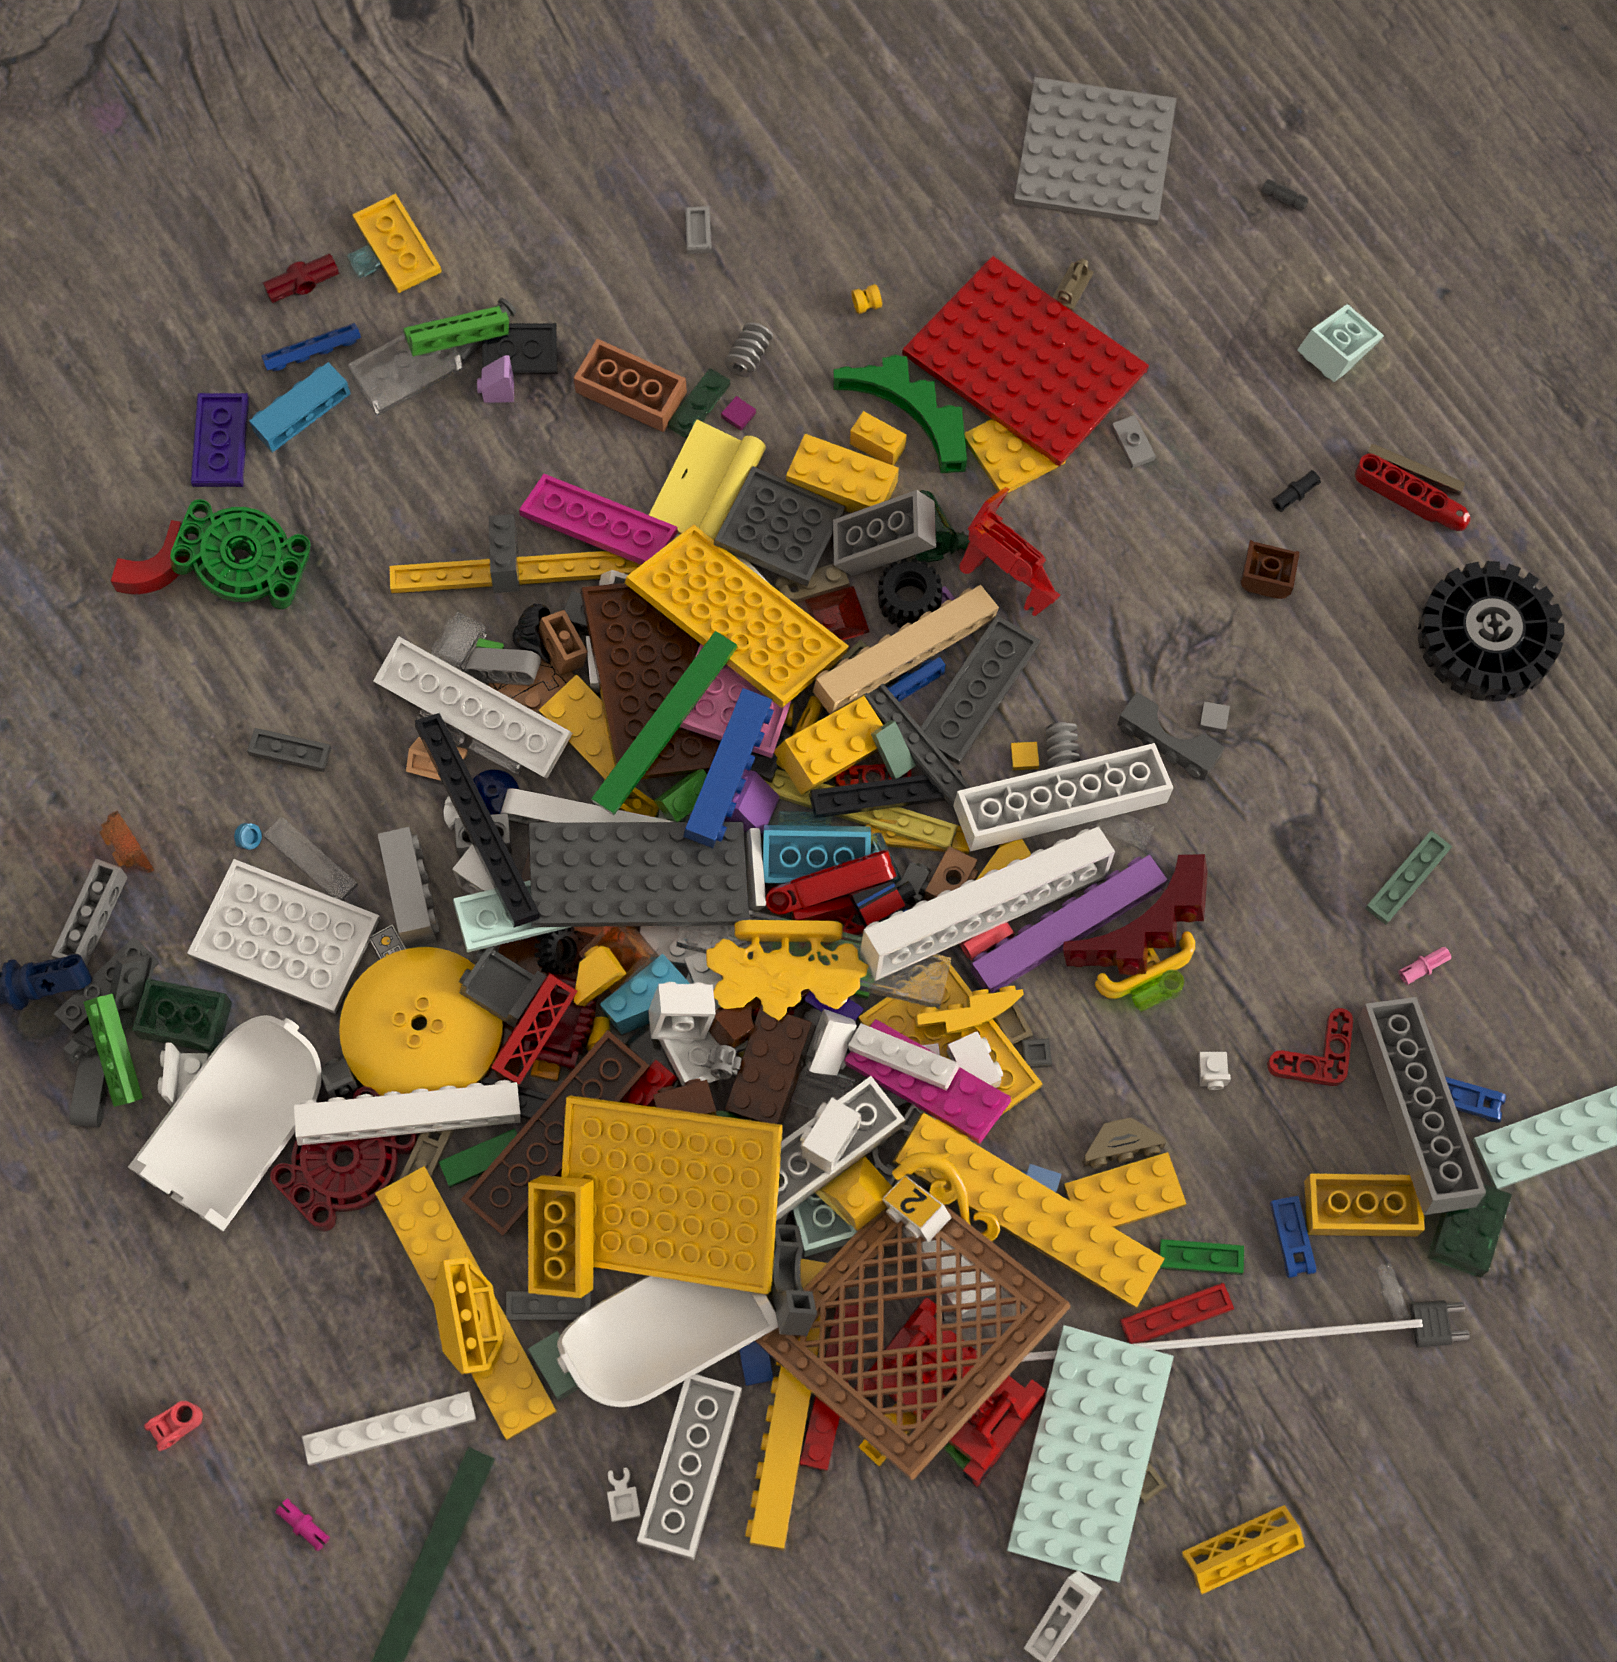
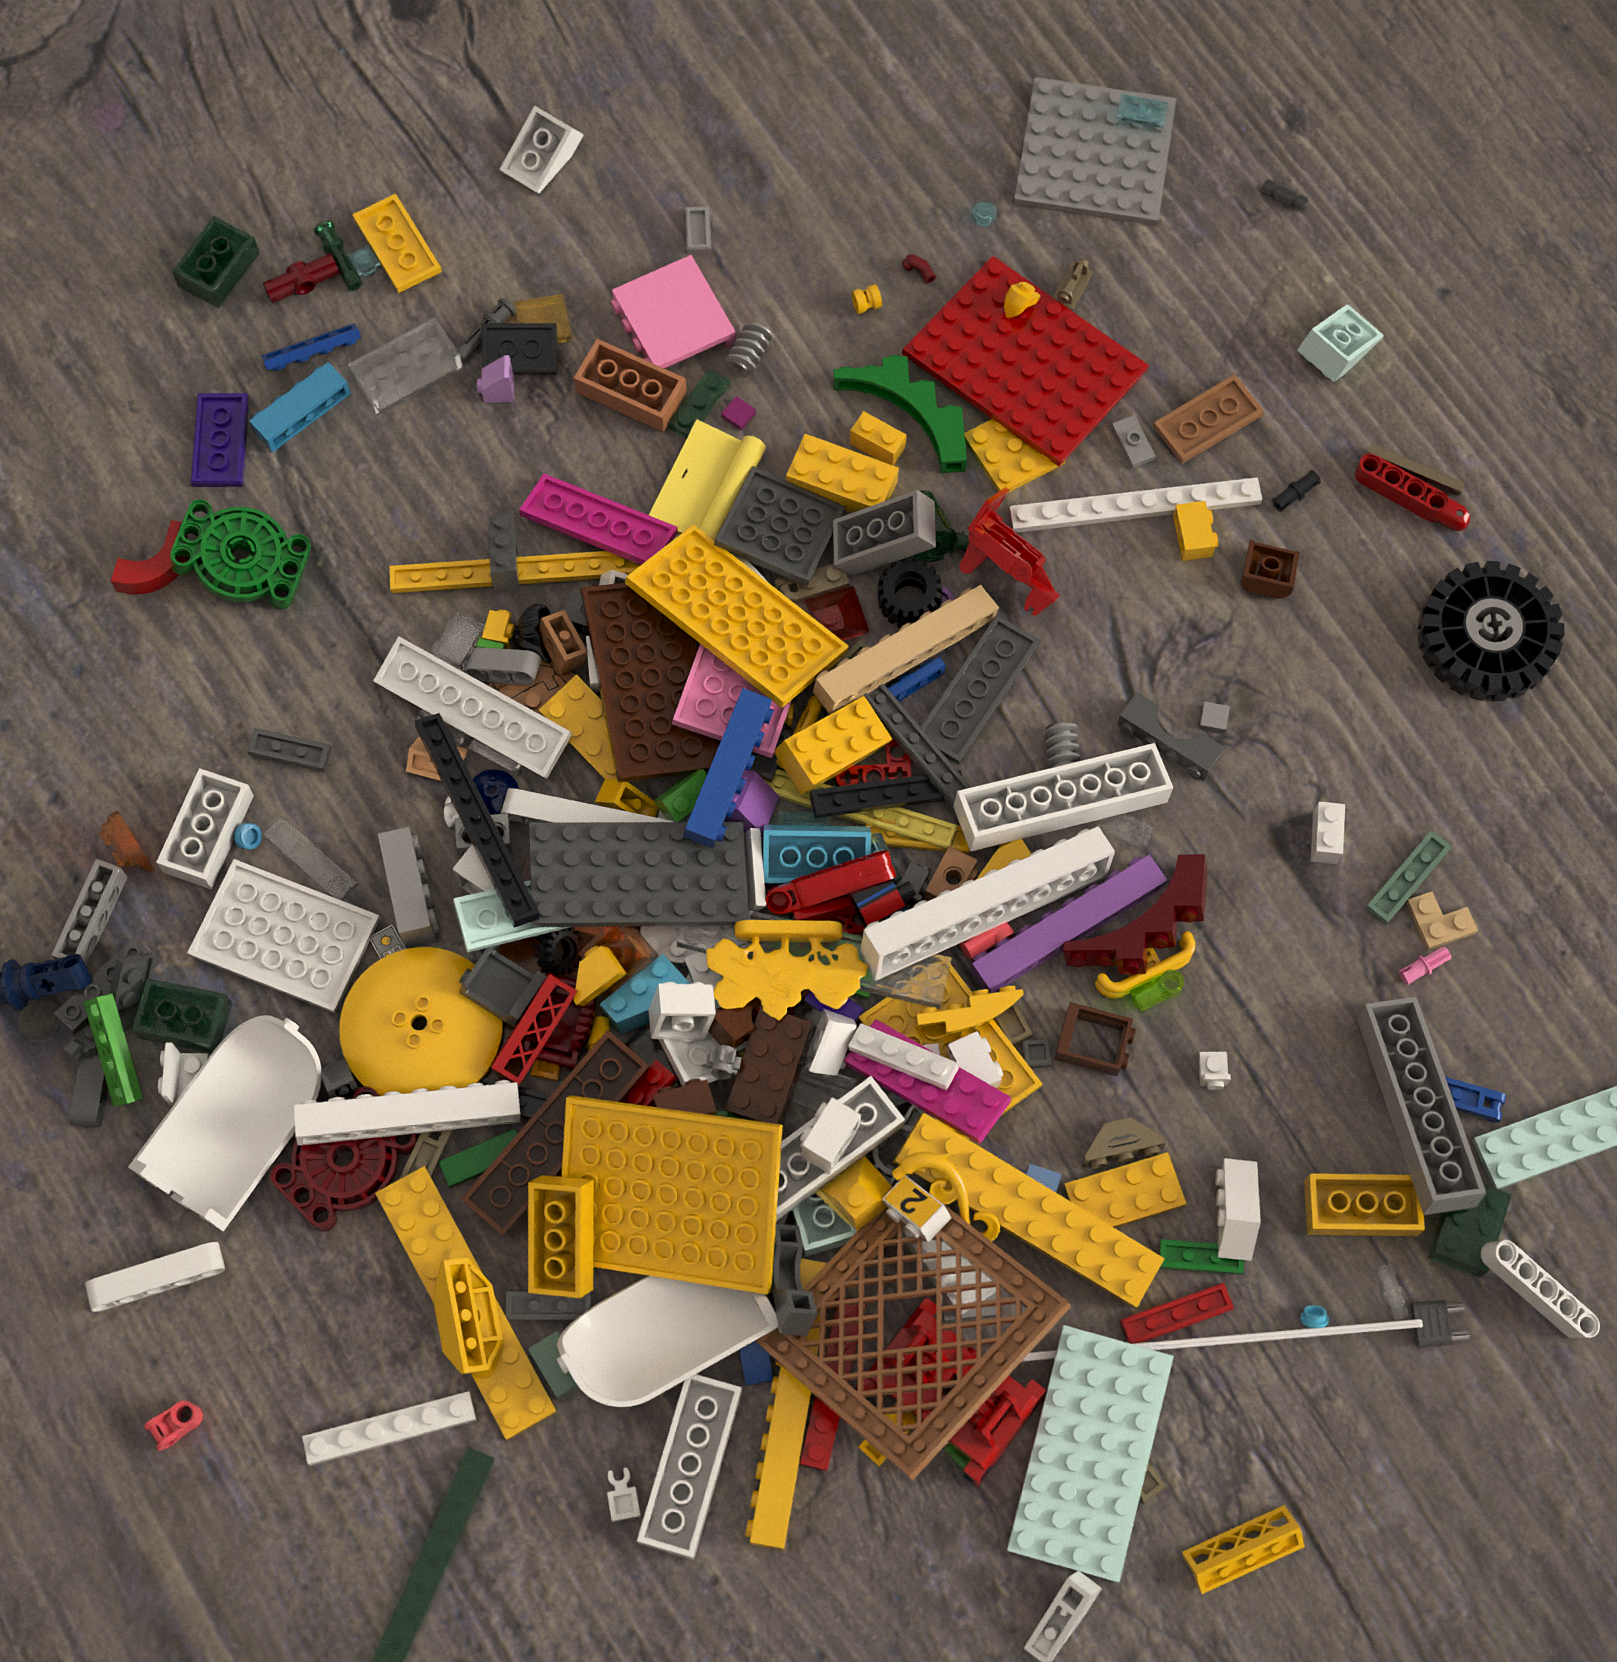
(154, 1276): none -> white beam
(205, 828): none -> white brick
(215, 261): none -> clear green brick
(302, 1524): dark pink pin -> none
(334, 245): none -> clear green pin
(456, 330): bright green fence -> none
(499, 627): none -> yellow brick
(540, 150): none -> white slope
(546, 310): none -> clear yellow tile
(664, 723): green tile -> none
(672, 313): none -> bright pink panel
(893, 749): sand green tile -> none
(913, 261): none -> dark red arm
(984, 213): none -> clear light blue plate
(1019, 298): none -> yellow plate
(1024, 756): yellow tile -> none
(1100, 1017): none -> reddish brown window
(1132, 505): none -> white plate
(1142, 111): none -> clear light blue plate
(1194, 530): none -> yellow brick
(1208, 419): none -> medium nougat plate
(1238, 1209): none -> white wedge
(1293, 1236): blue plate -> none
(1314, 1317): none -> medium azure plate
(1321, 1064): red beam -> none
(1328, 832): none -> white brick
(1439, 928): none -> tan plate
(1551, 1294): none -> white beam

